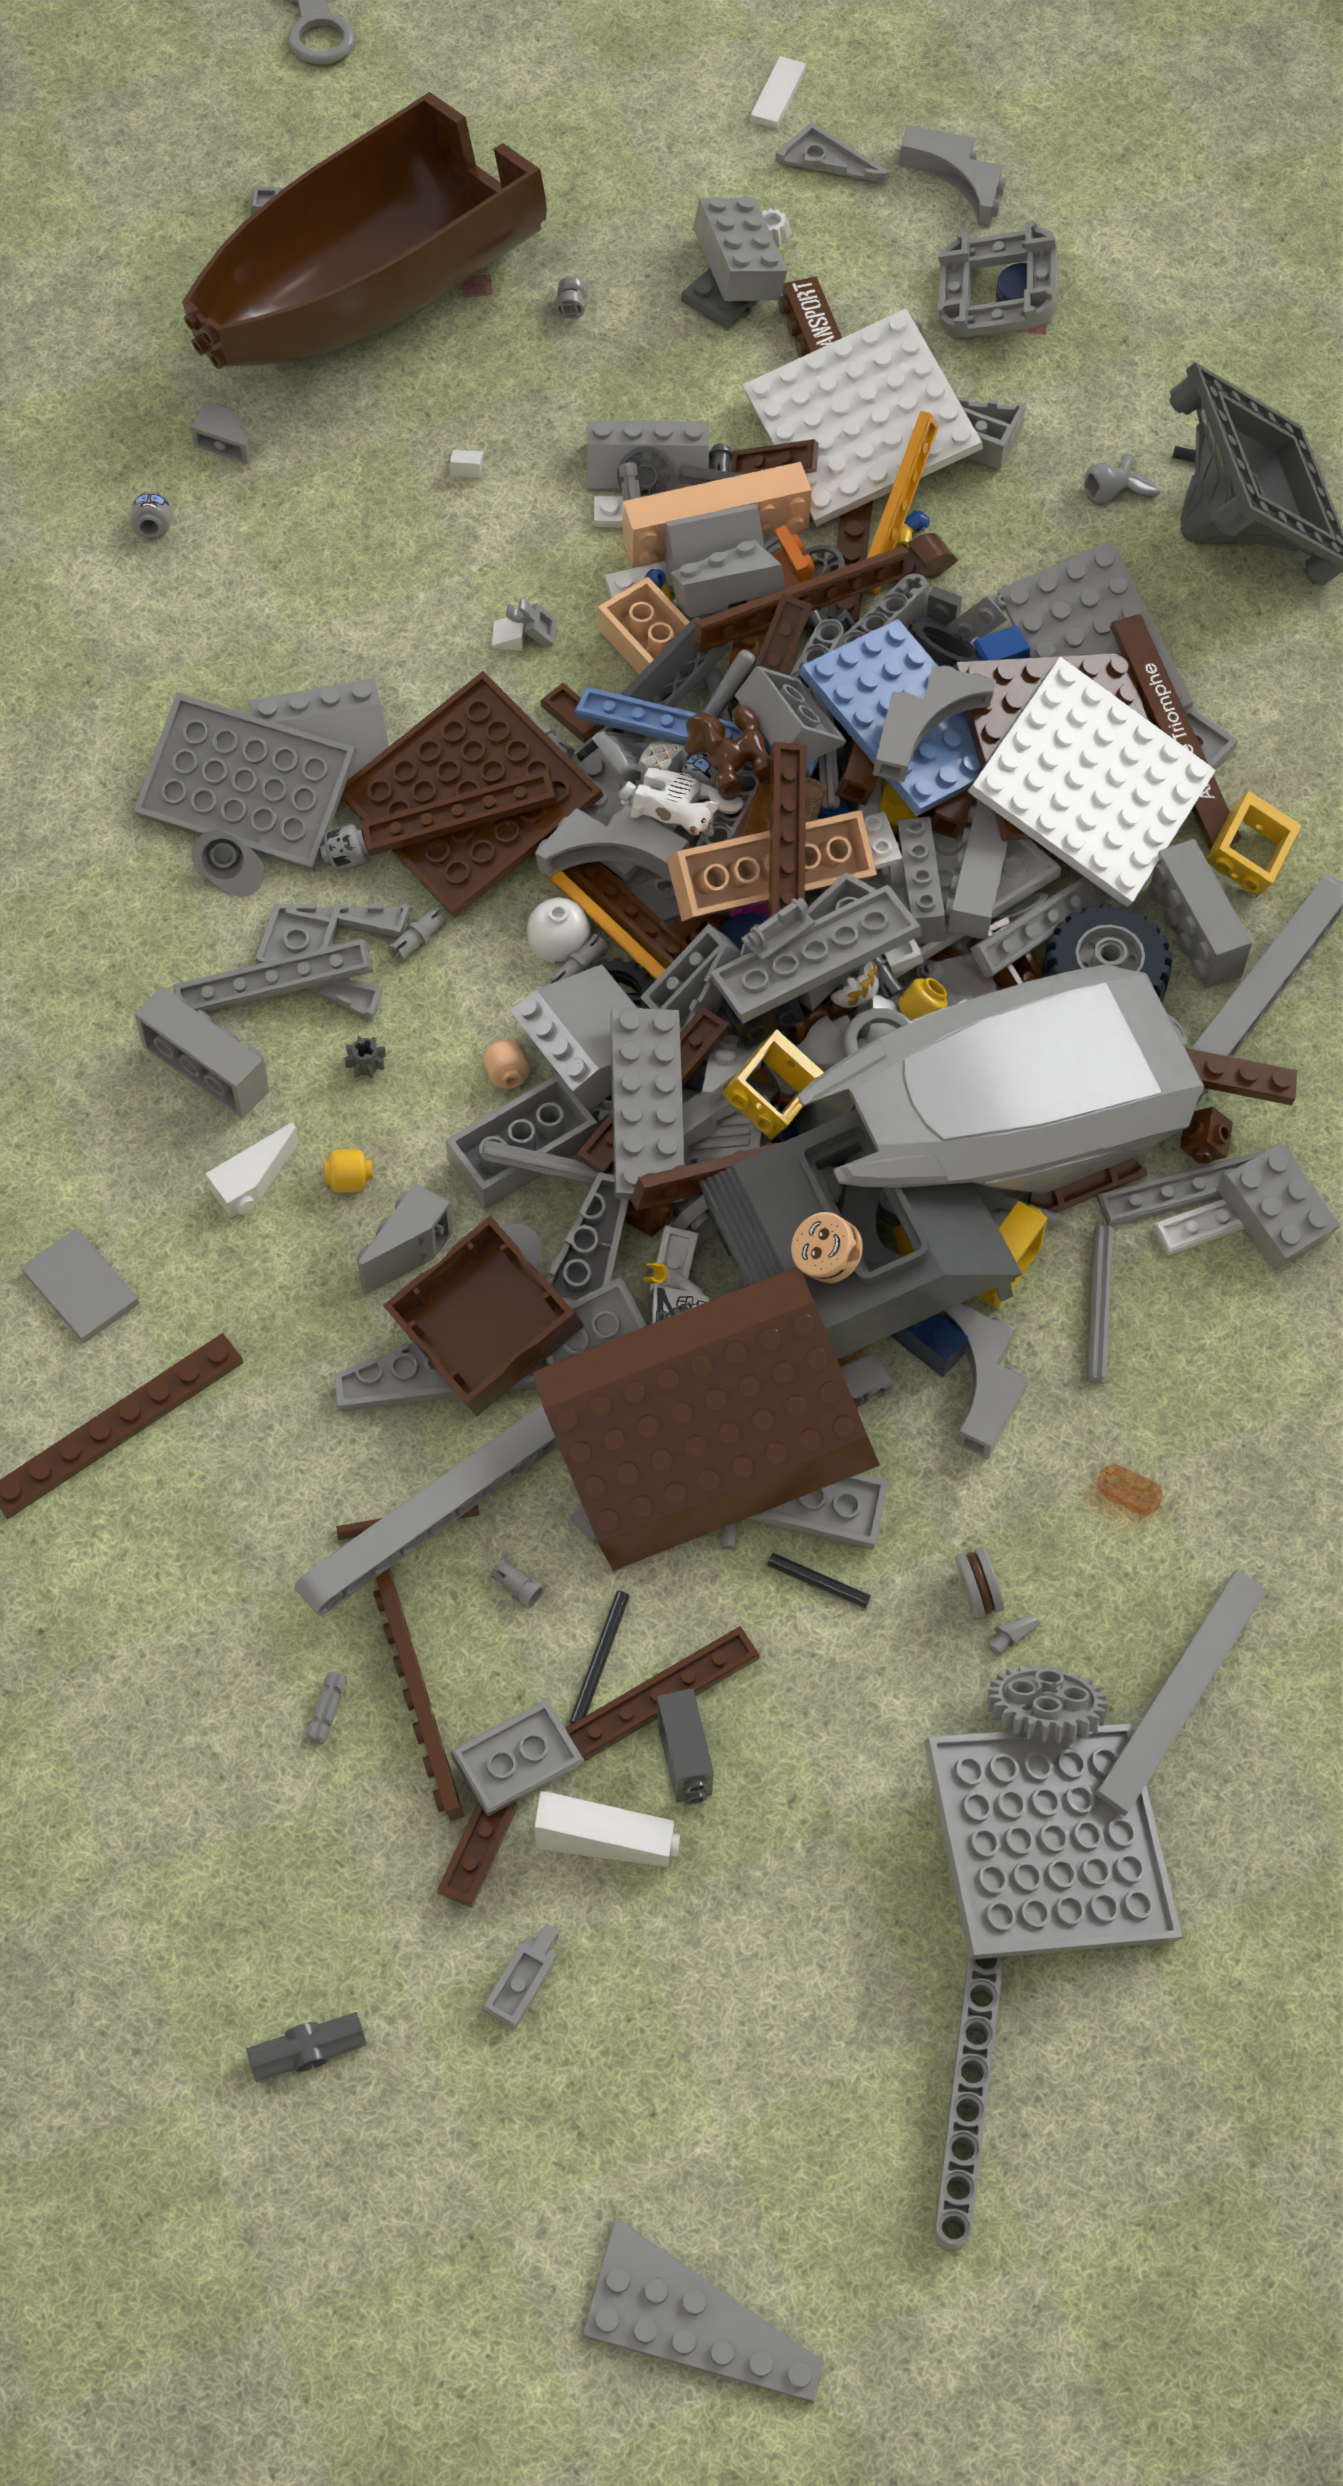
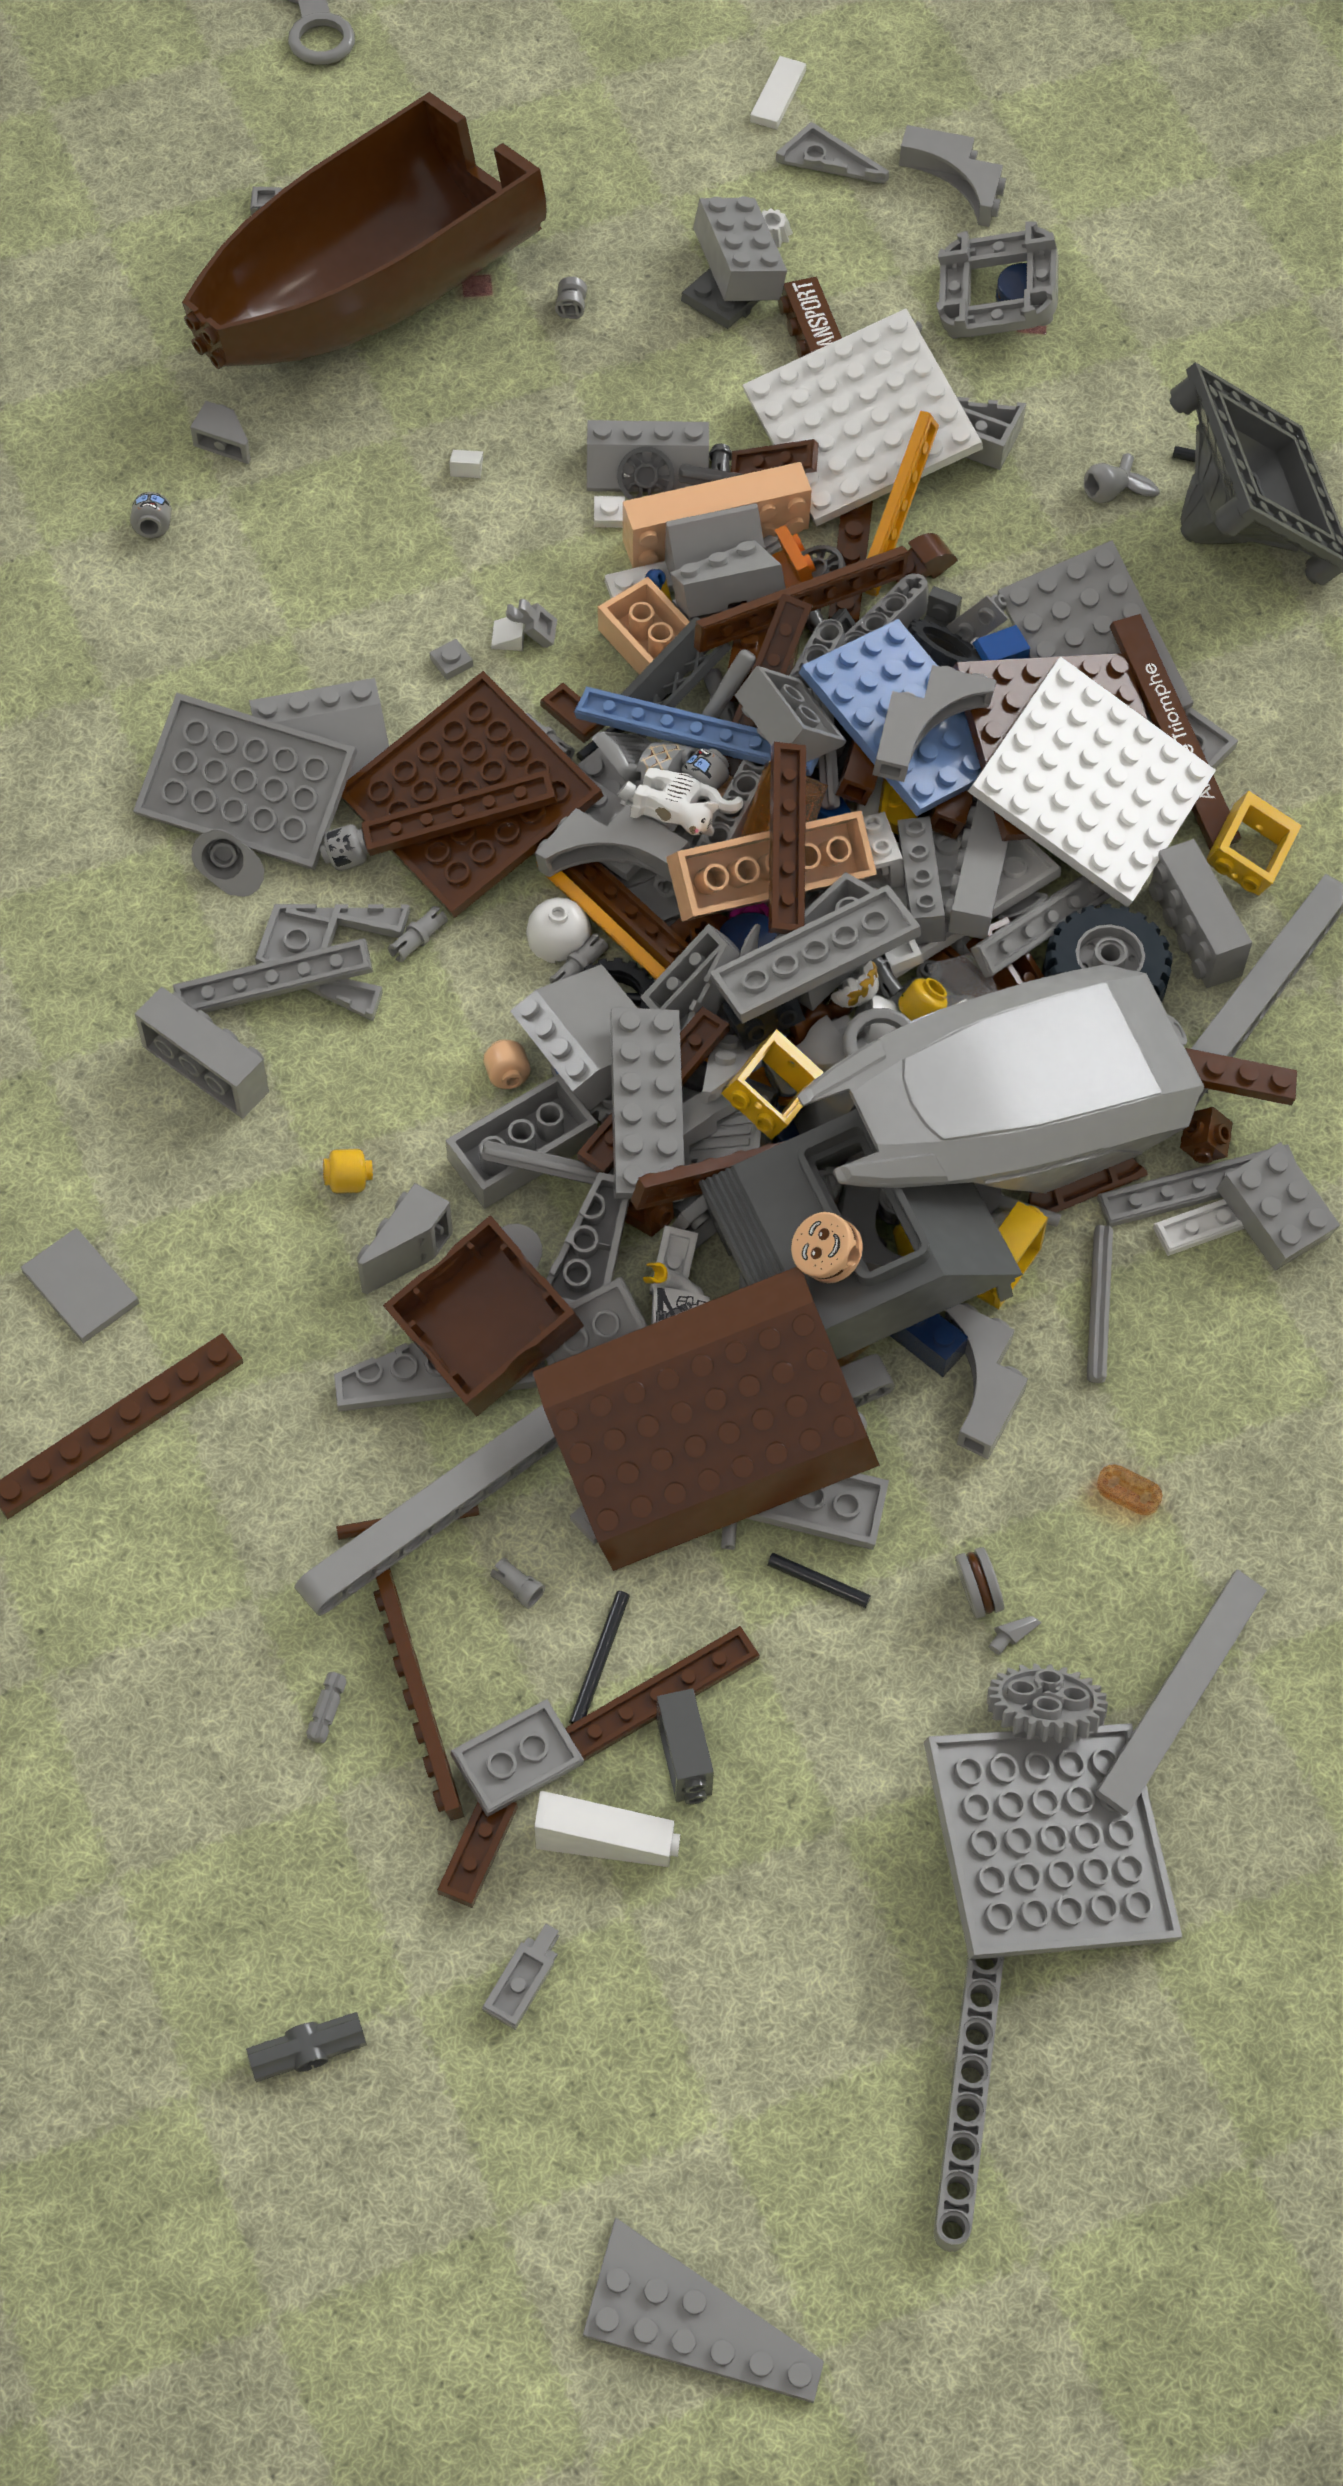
(246, 1177): white slope -> none
(365, 1056): dark grey gear -> none
(451, 659): none -> light grey plate
(630, 486): light grey axle -> none
(726, 755): reddish brown animal -> none
(779, 929): light grey hinge -> none
(914, 521): arm -> none

